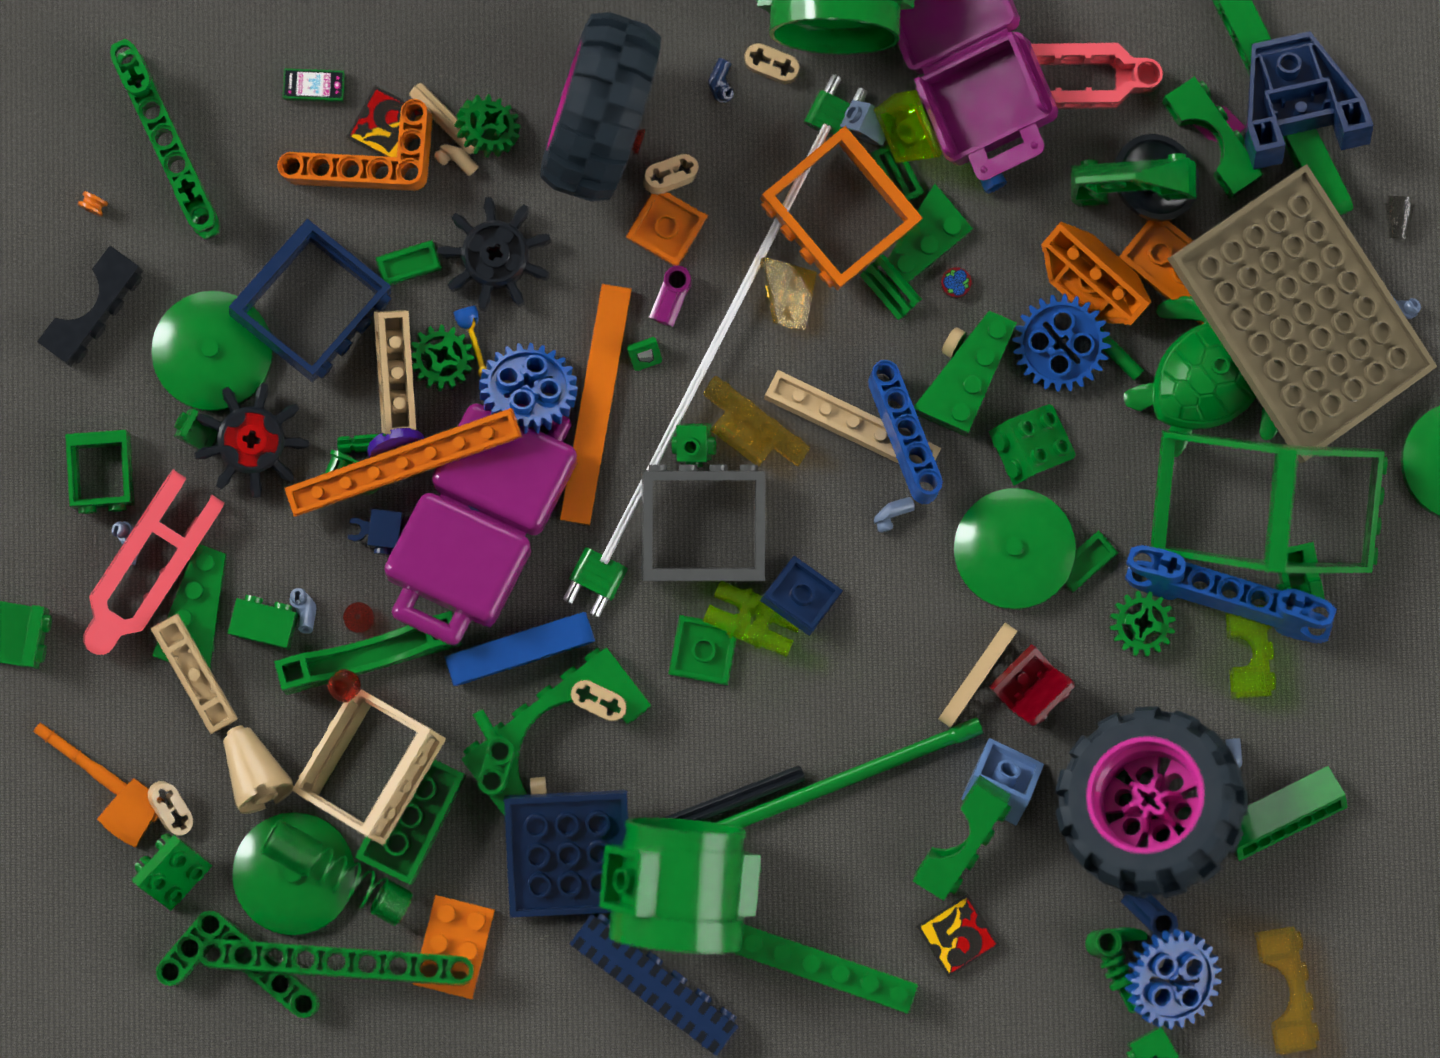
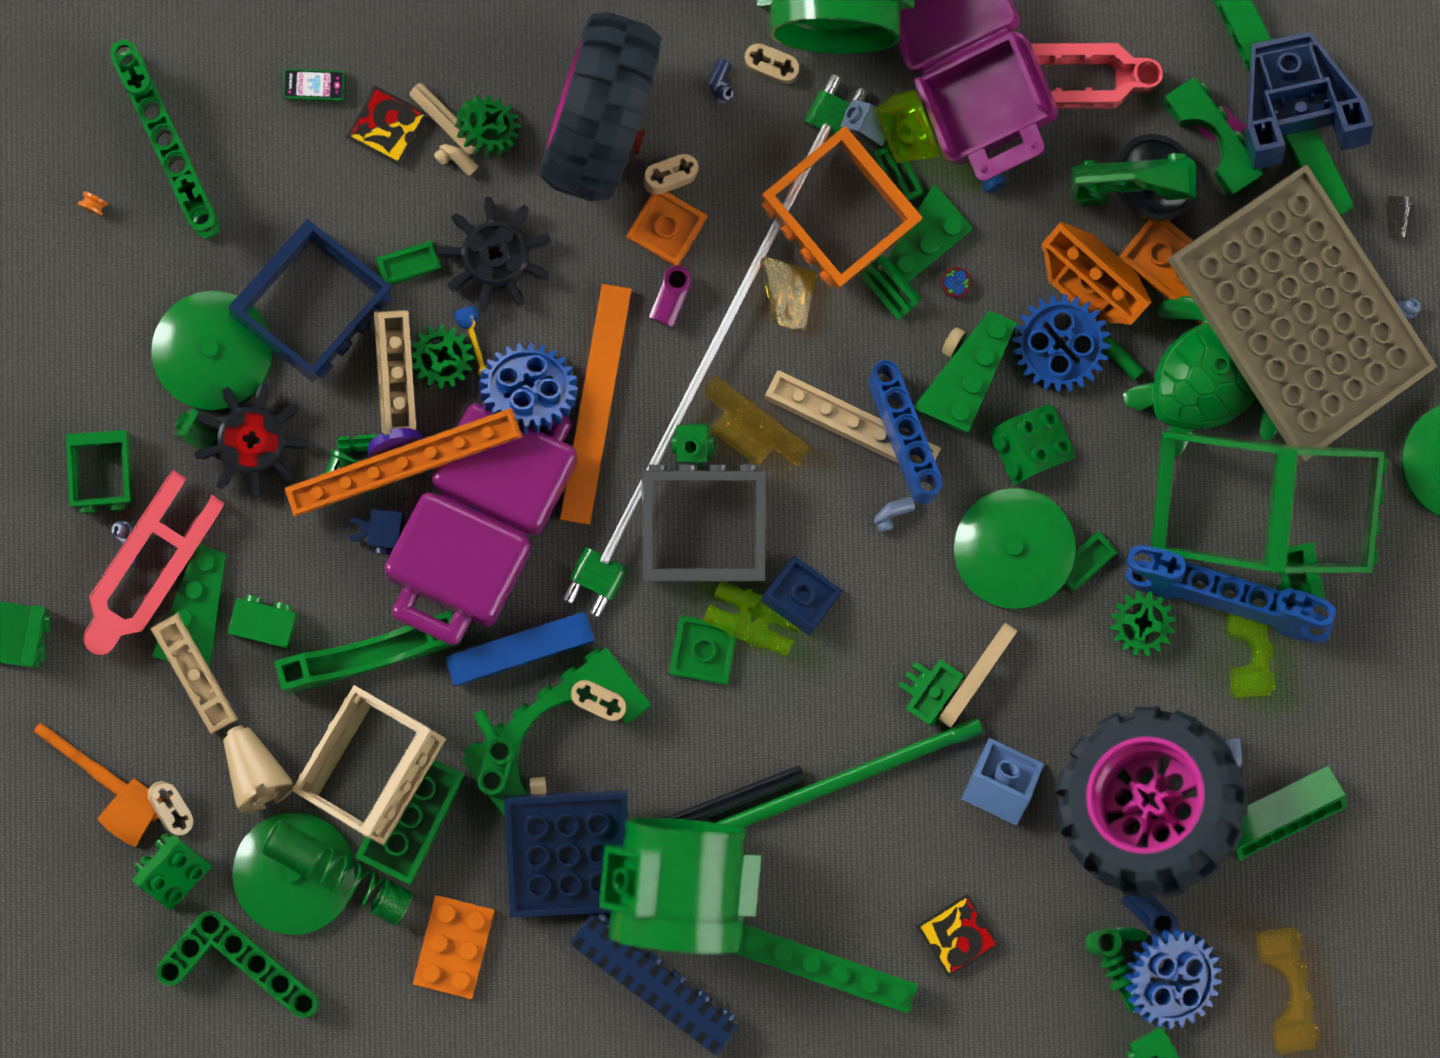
(70, 337): black arch -> none
(305, 608): sand blue arm -> none
(321, 956): green beam -> none
(344, 685): clear red tile -> none
(365, 621): clear red tile -> none
(370, 164): orange beam -> none
(644, 354): green slope -> none
(931, 690): none -> green hinge
(942, 867): green arch -> none
(1032, 686): dark red bracket -> none

